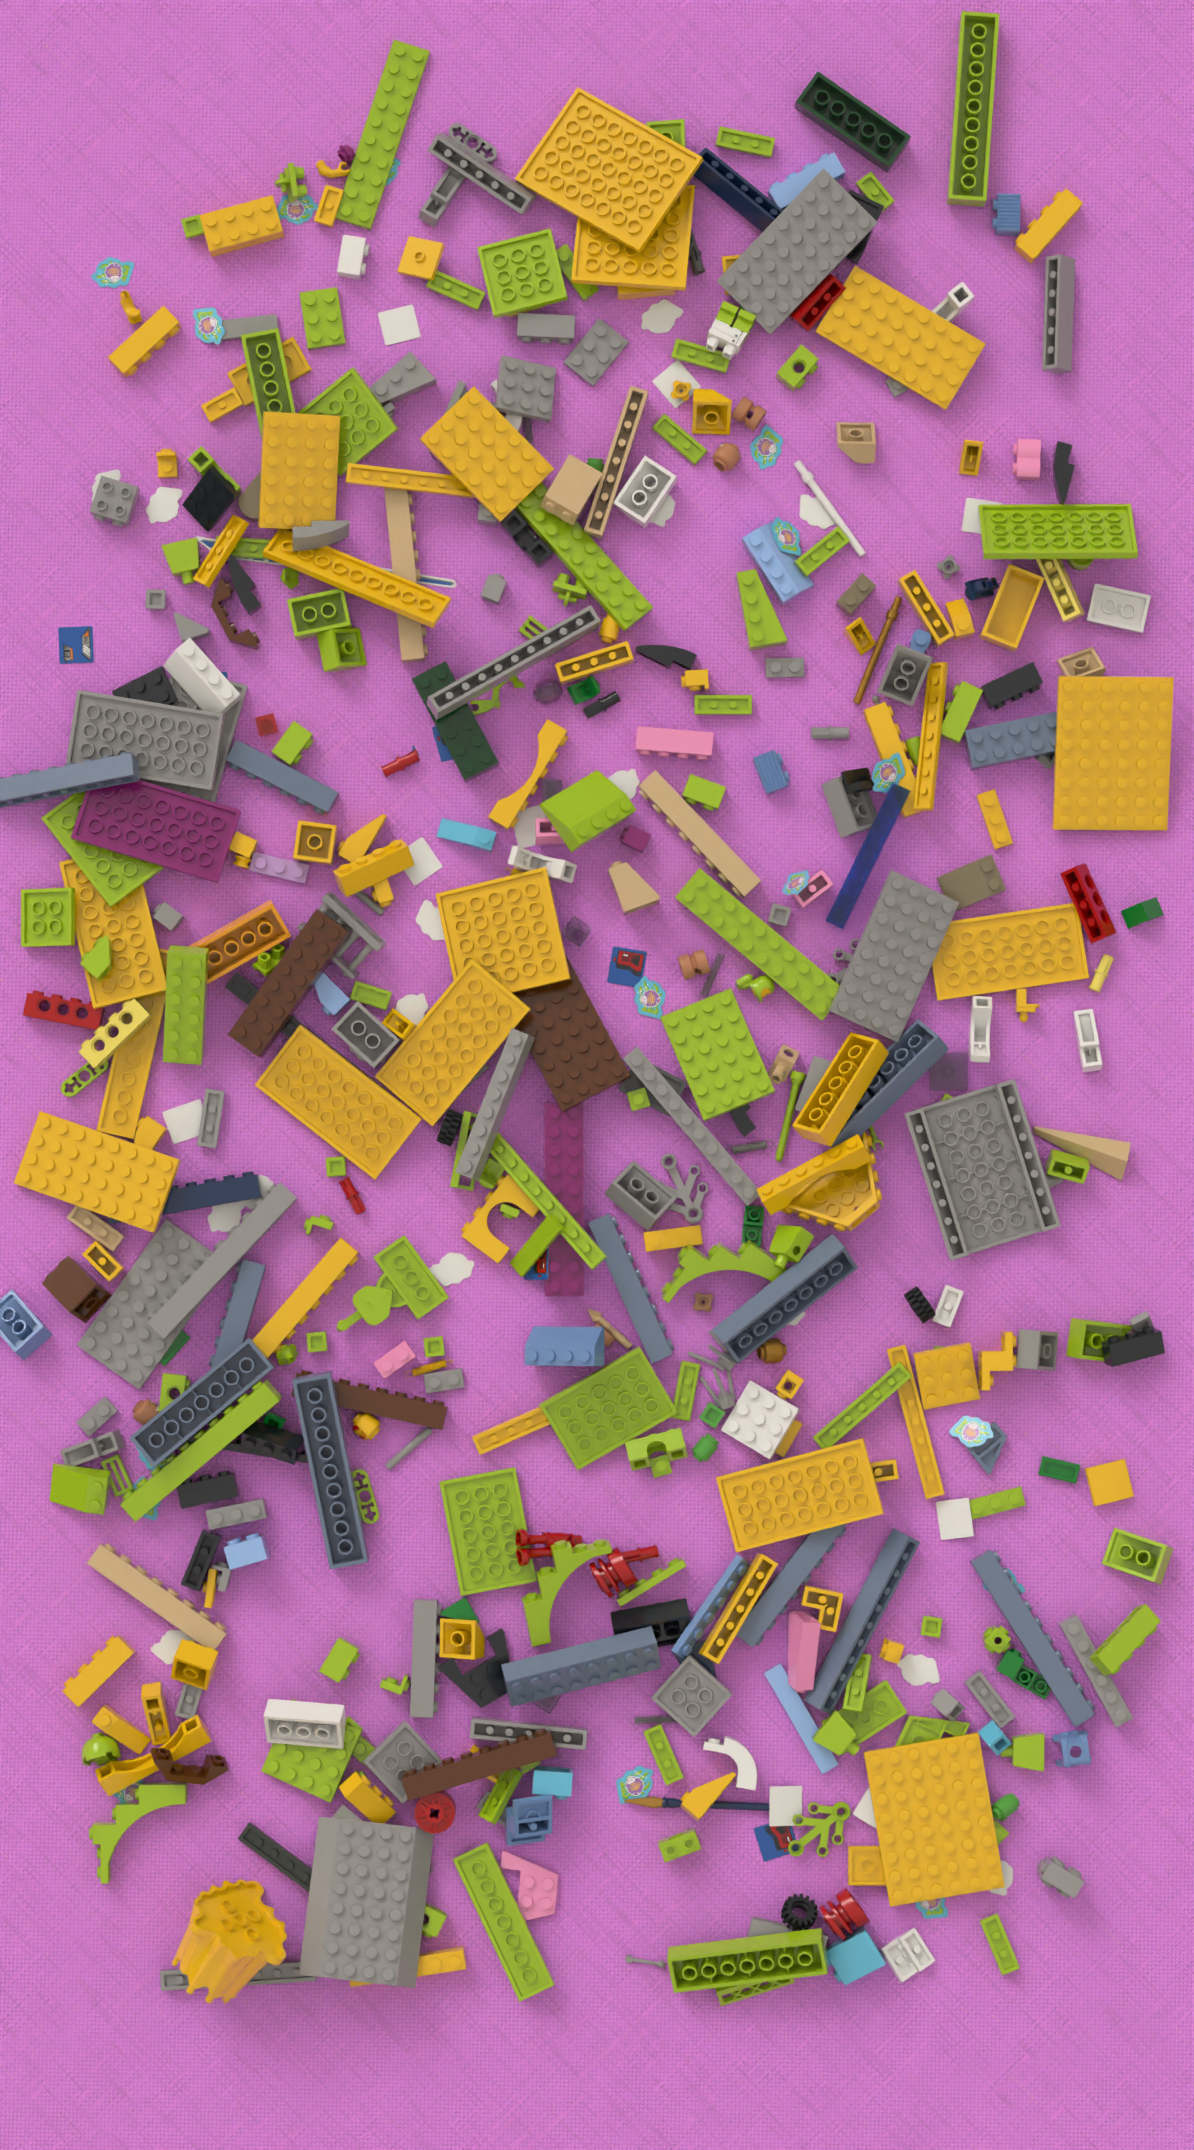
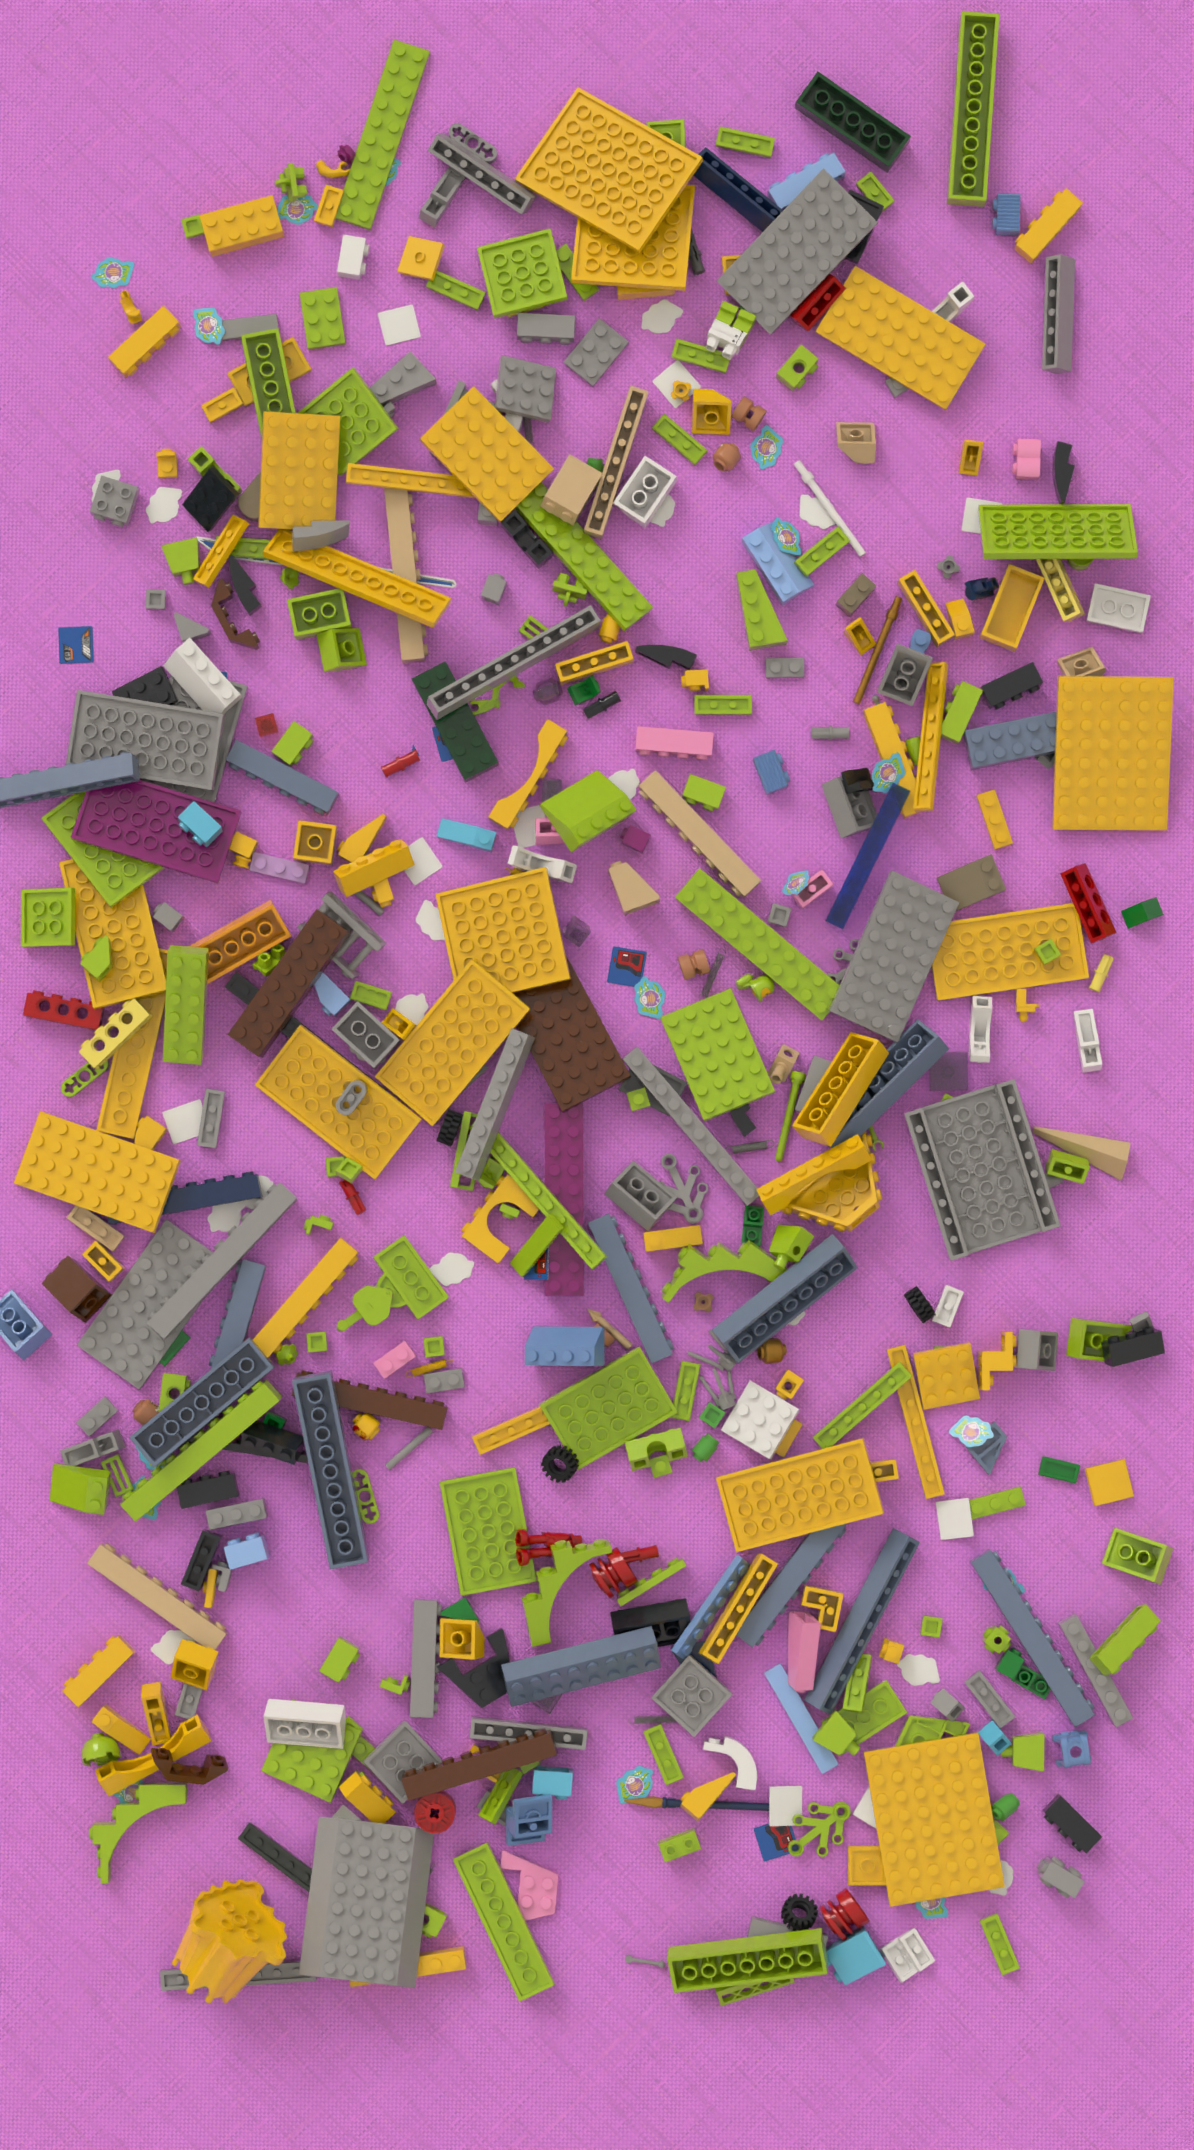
(199, 824): none -> medium azure brick
(349, 1170): none -> lime plate
(352, 1097): none -> light grey plate
(563, 1455): none -> black tyre
(1047, 951): none -> lime plate
(1071, 1824): none -> black brick

